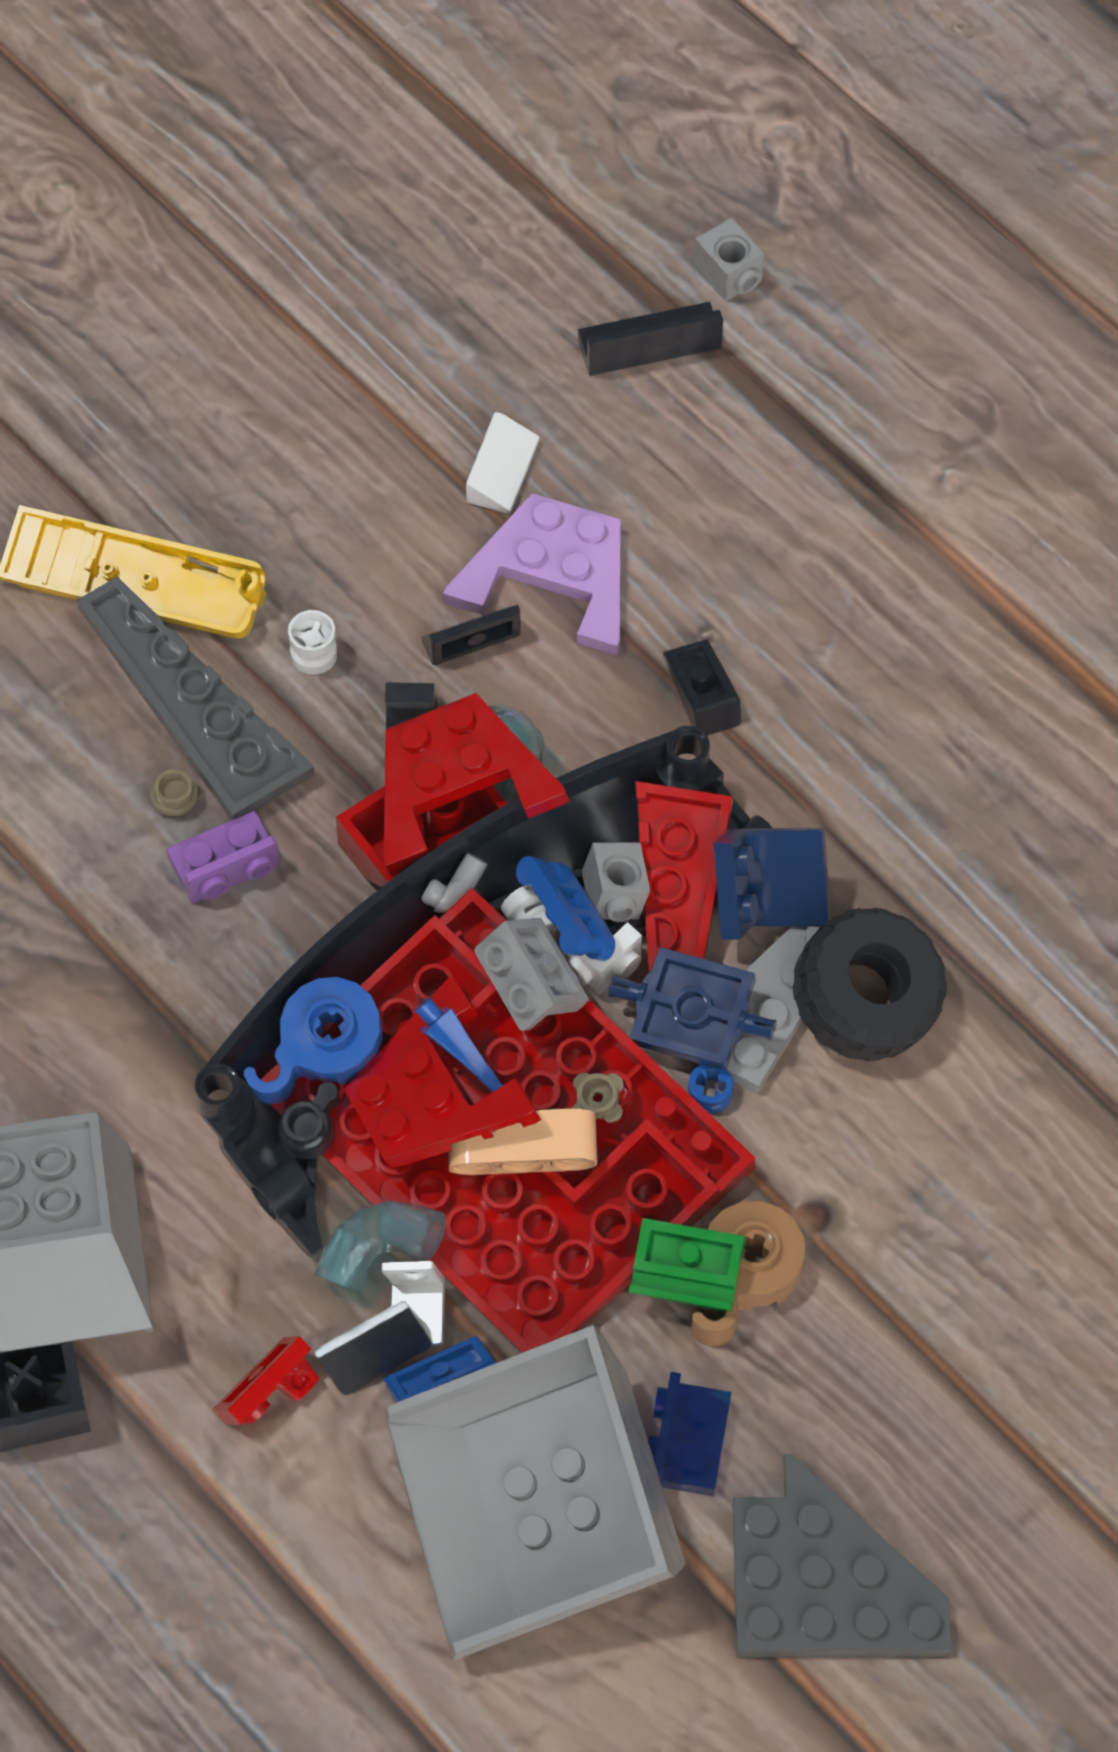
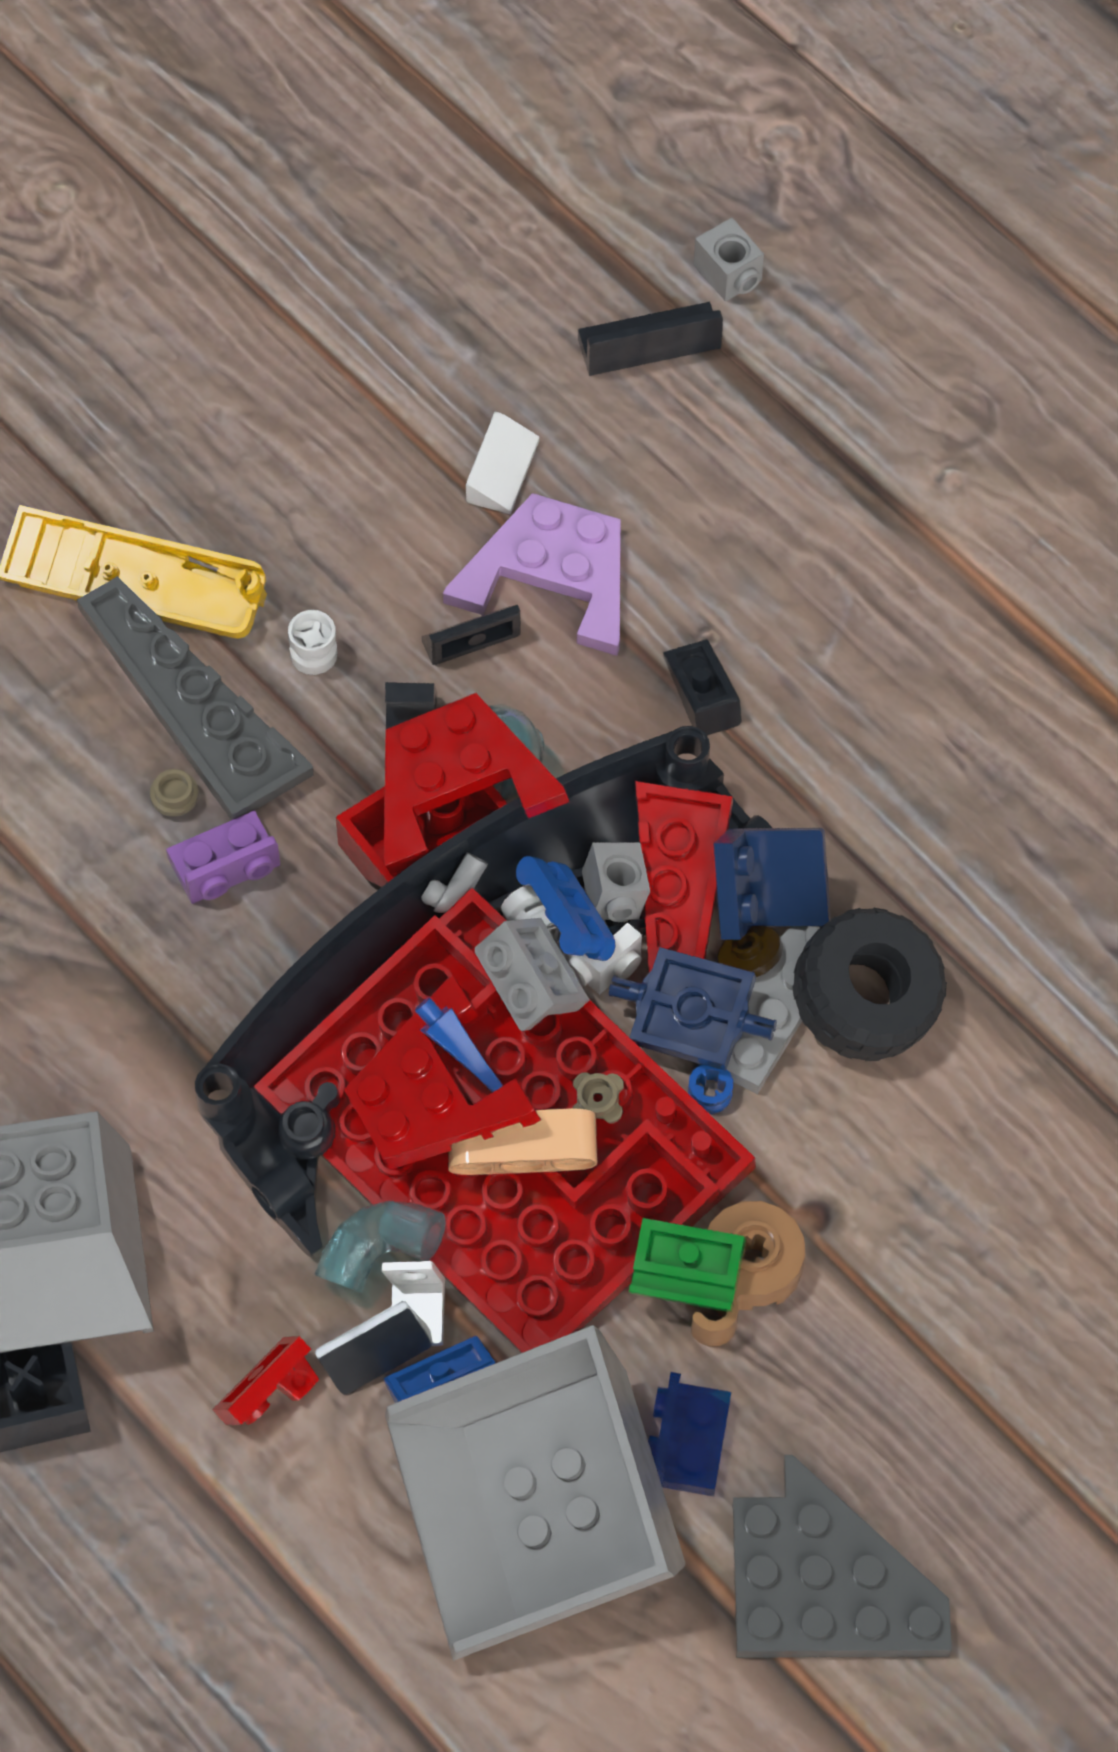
(313, 1057): blue piece -> none
(755, 952): none -> dark brown piece

